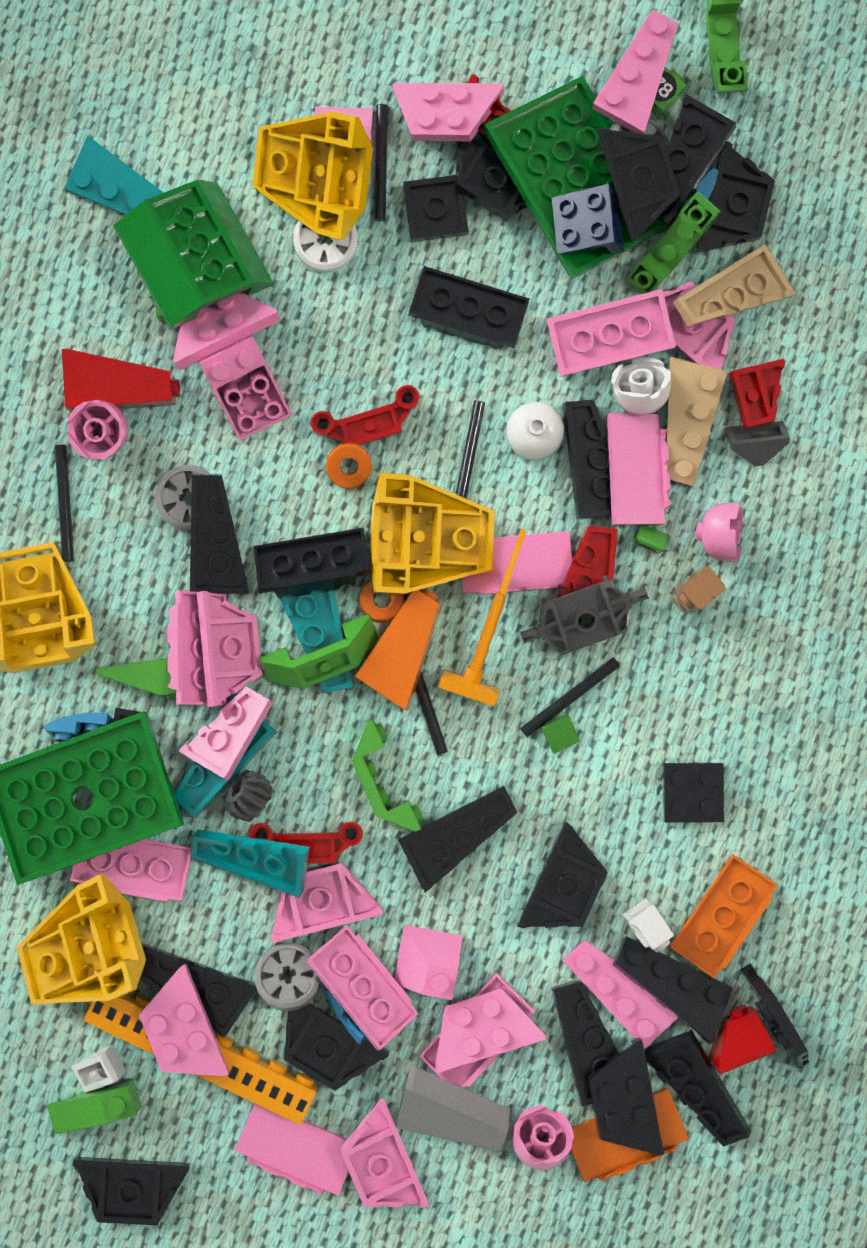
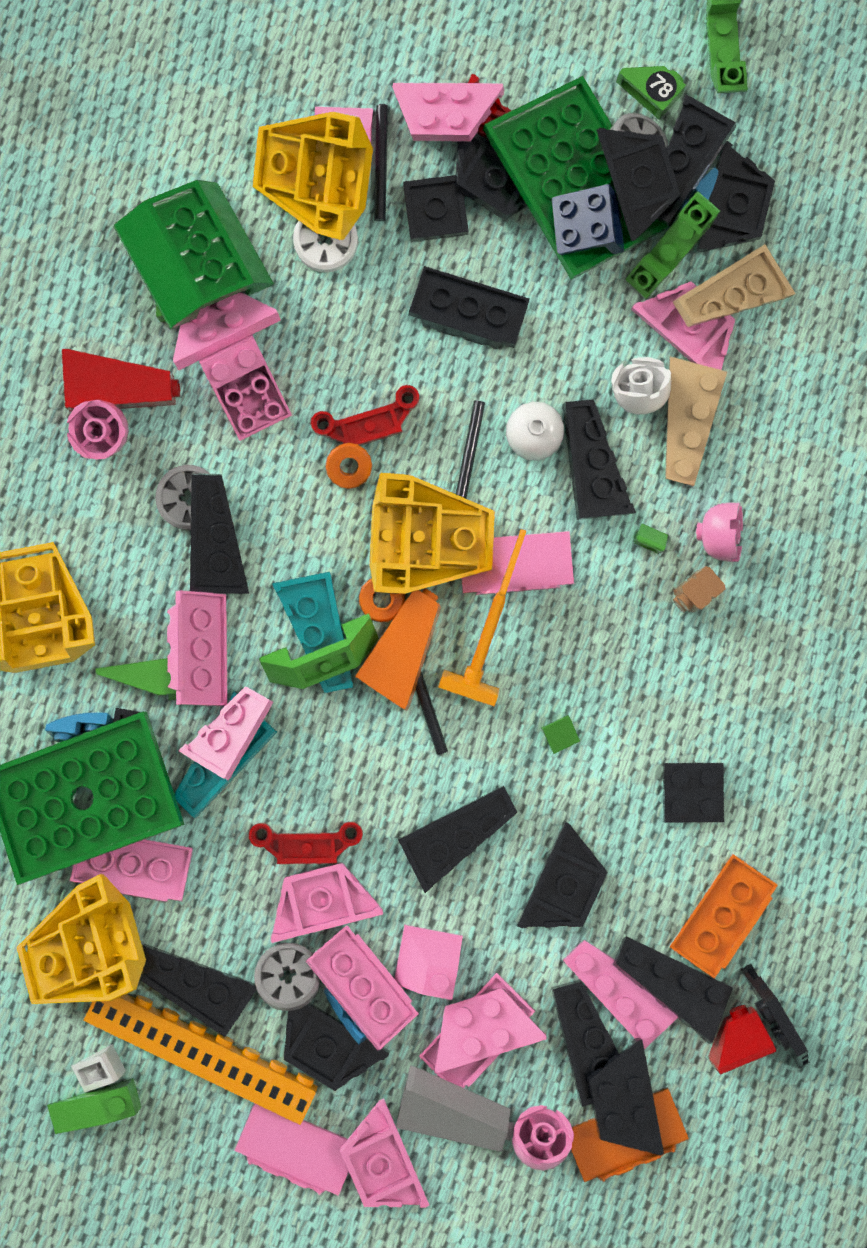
(64, 503): black bar -> none
(108, 180): teal wing -> none
(129, 1189): black wing -> none
(181, 1029): bright pink wing -> none
(228, 647): bright pink wing -> none
(248, 795): dark grey gear -> none
(259, 860): teal wing -> none
(312, 563): black piece -> none
(402, 814): bright green slope -> none
(561, 615): dark grey plate -> none
(570, 697): black bar -> none
(591, 560): red wing -> none
(611, 333): bright pink plate -> none
(635, 80): bright pink wing -> none
(638, 469): bright pink piece -> none
(648, 926): white window -> none
(693, 1077): black wing -> none
(757, 392): red wing -> none
(758, 443): dark grey slope -> none

